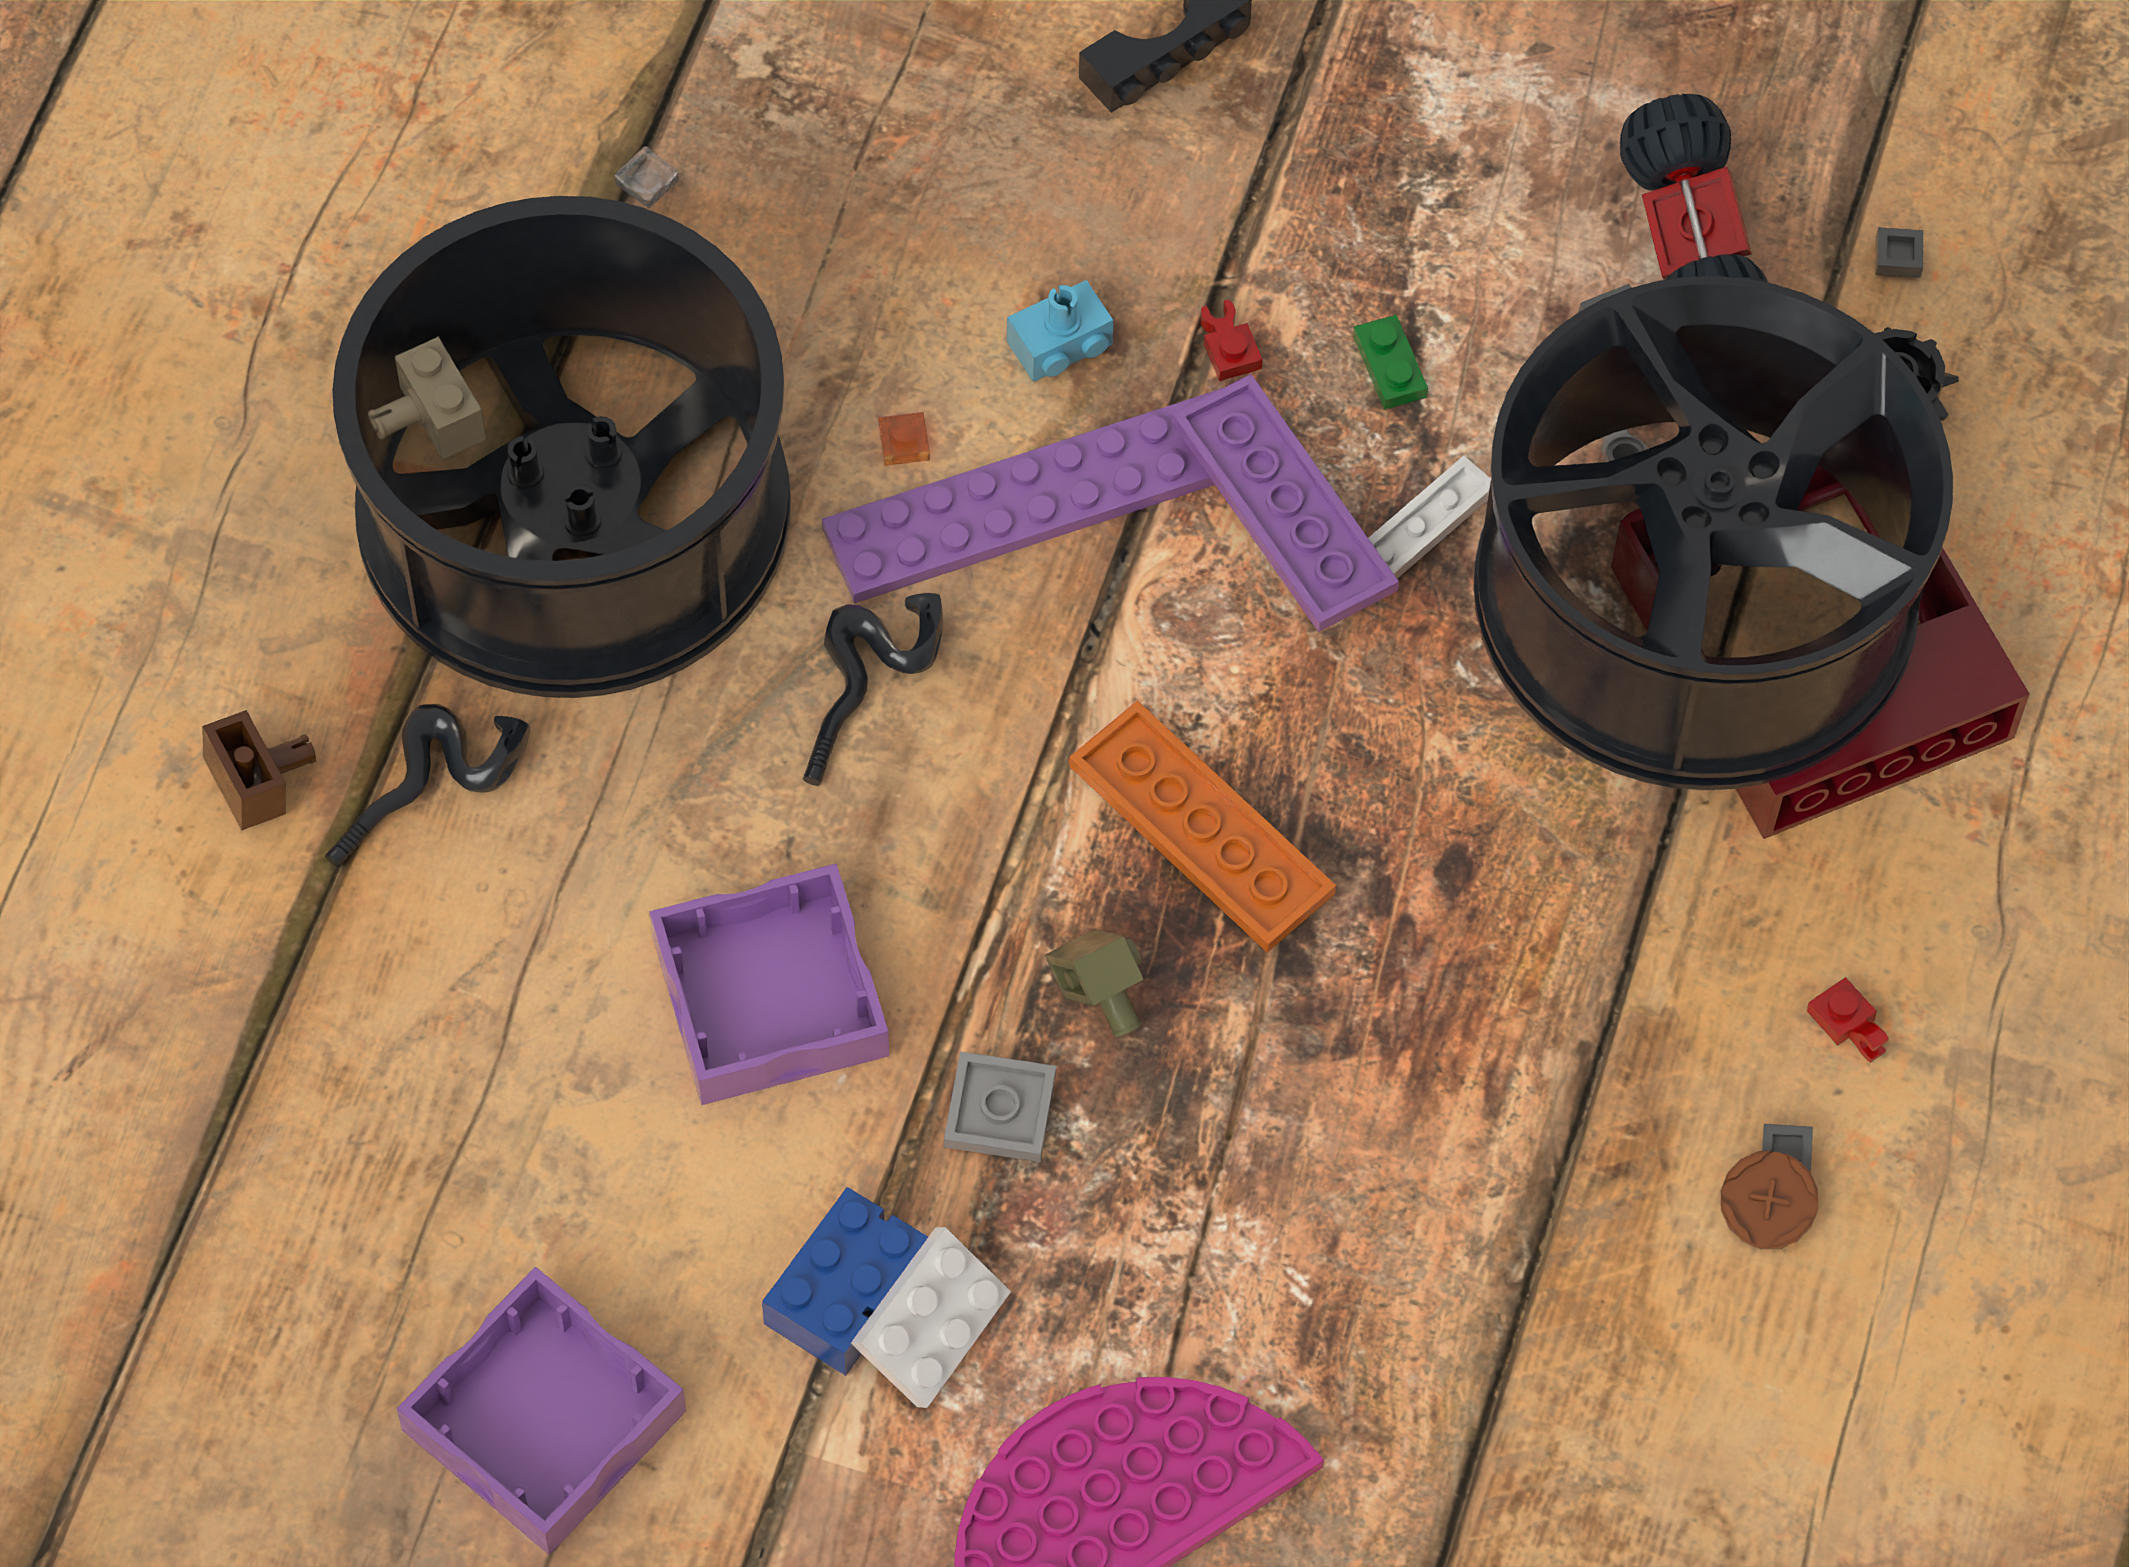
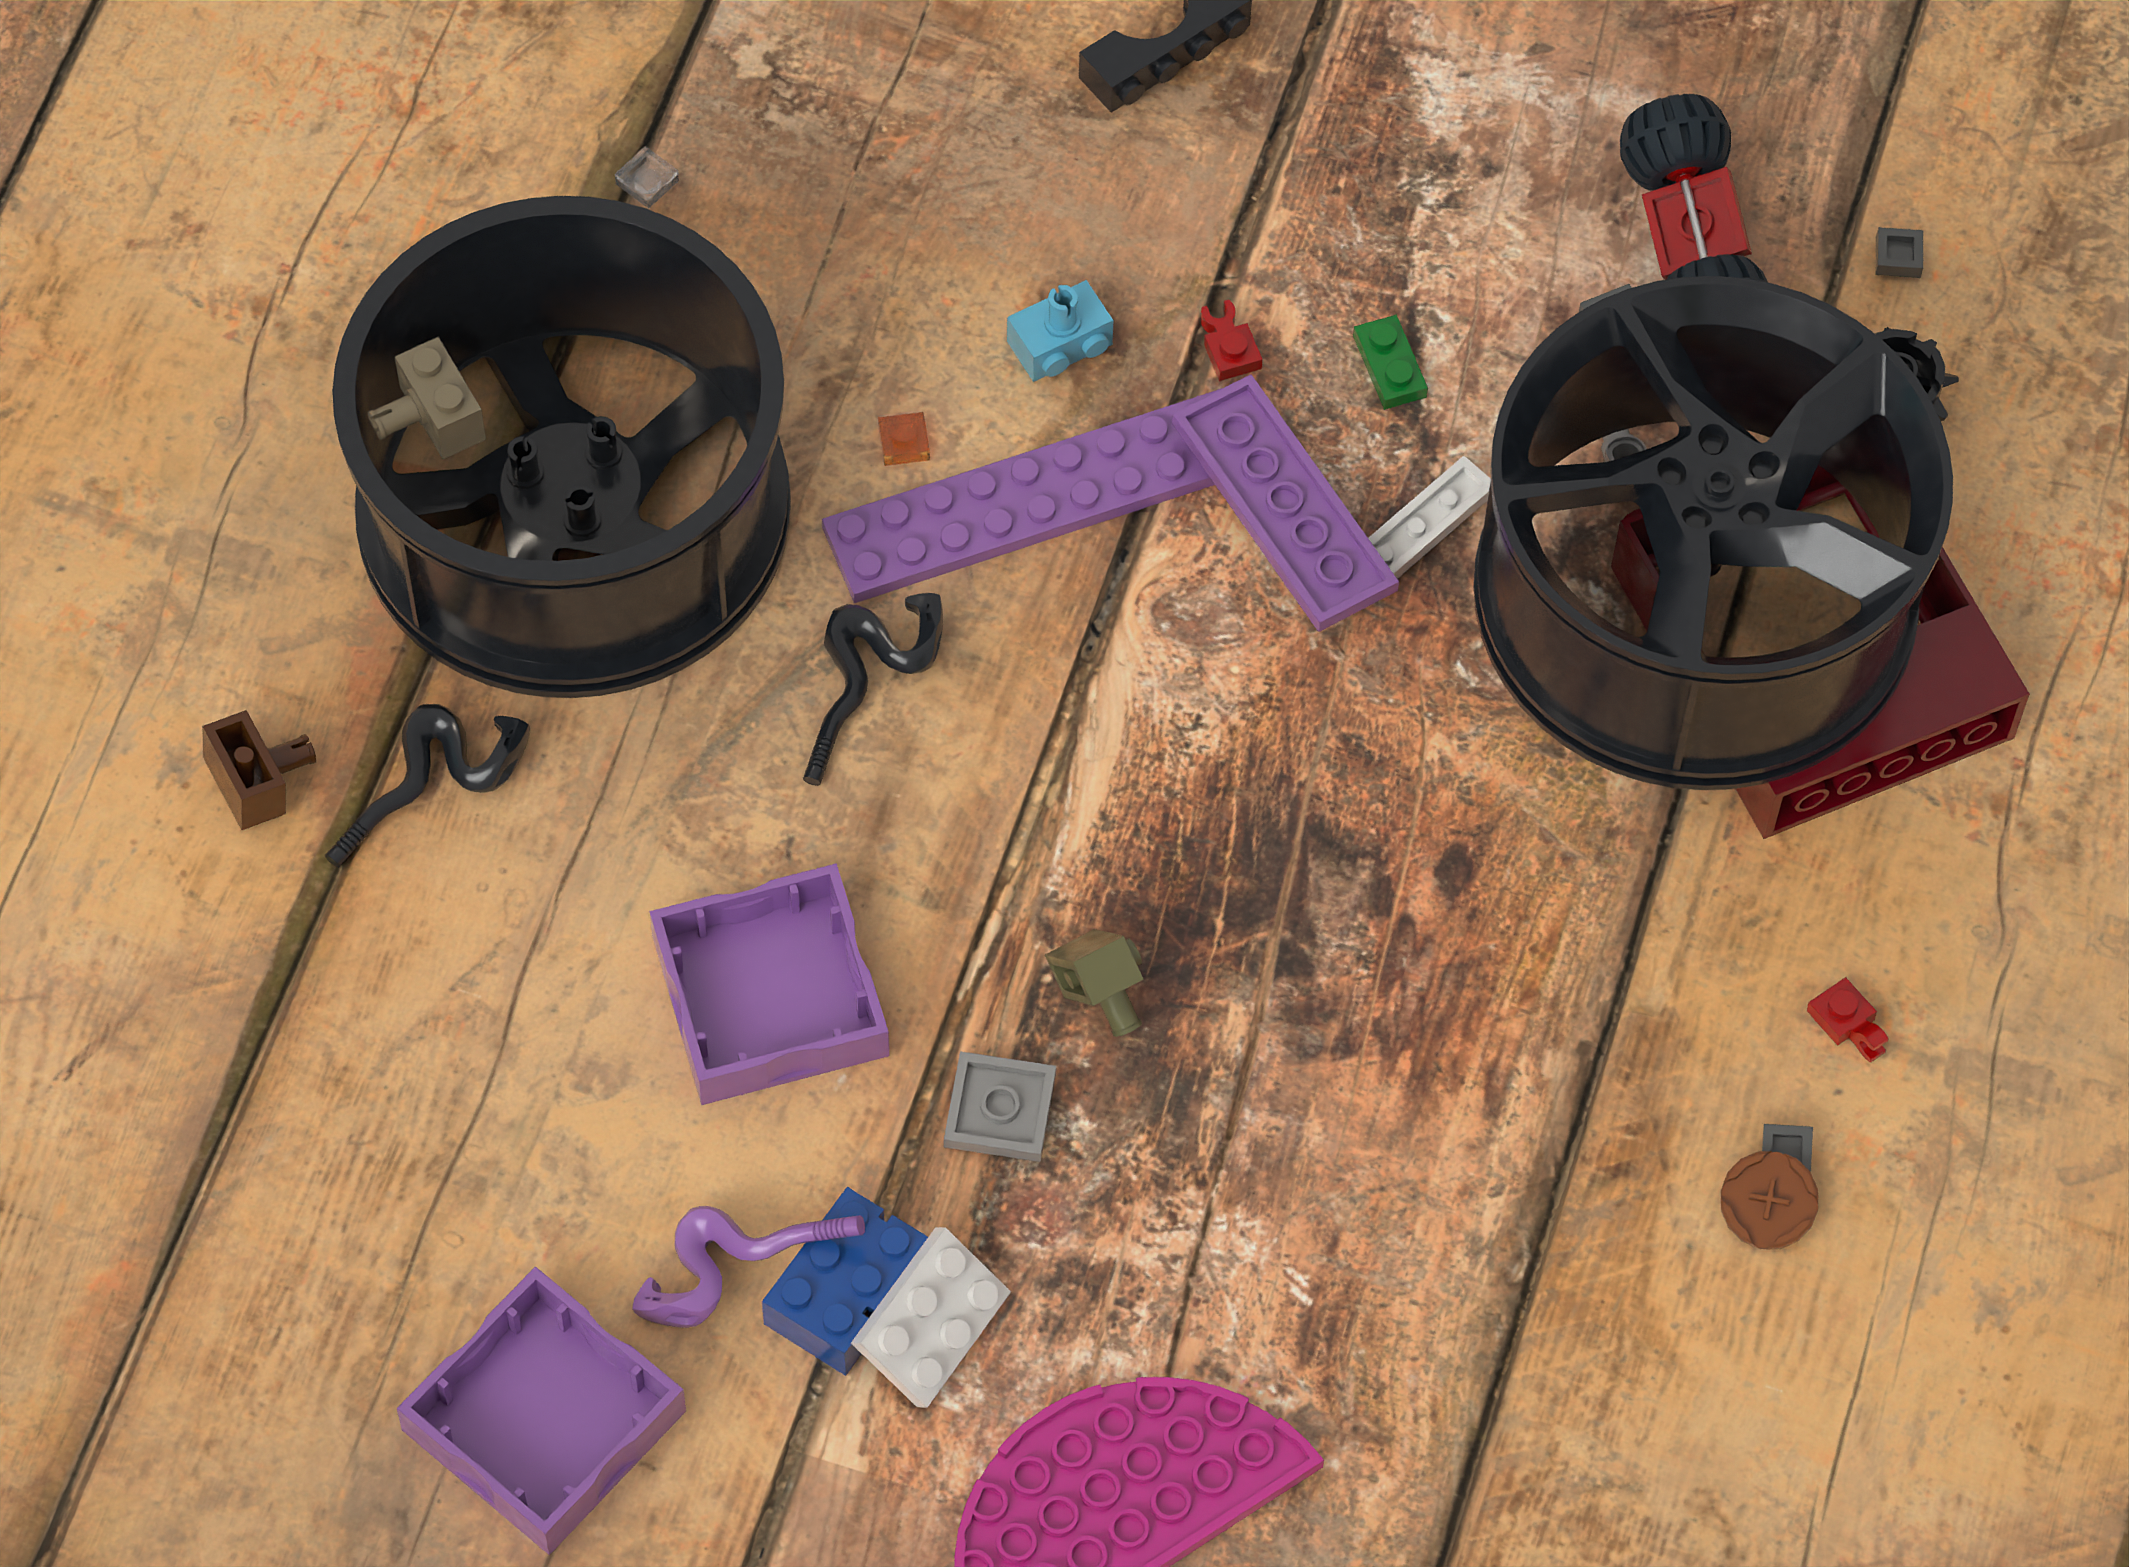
(709, 1224): none -> medium lavender animal
(1202, 826): orange plate -> none

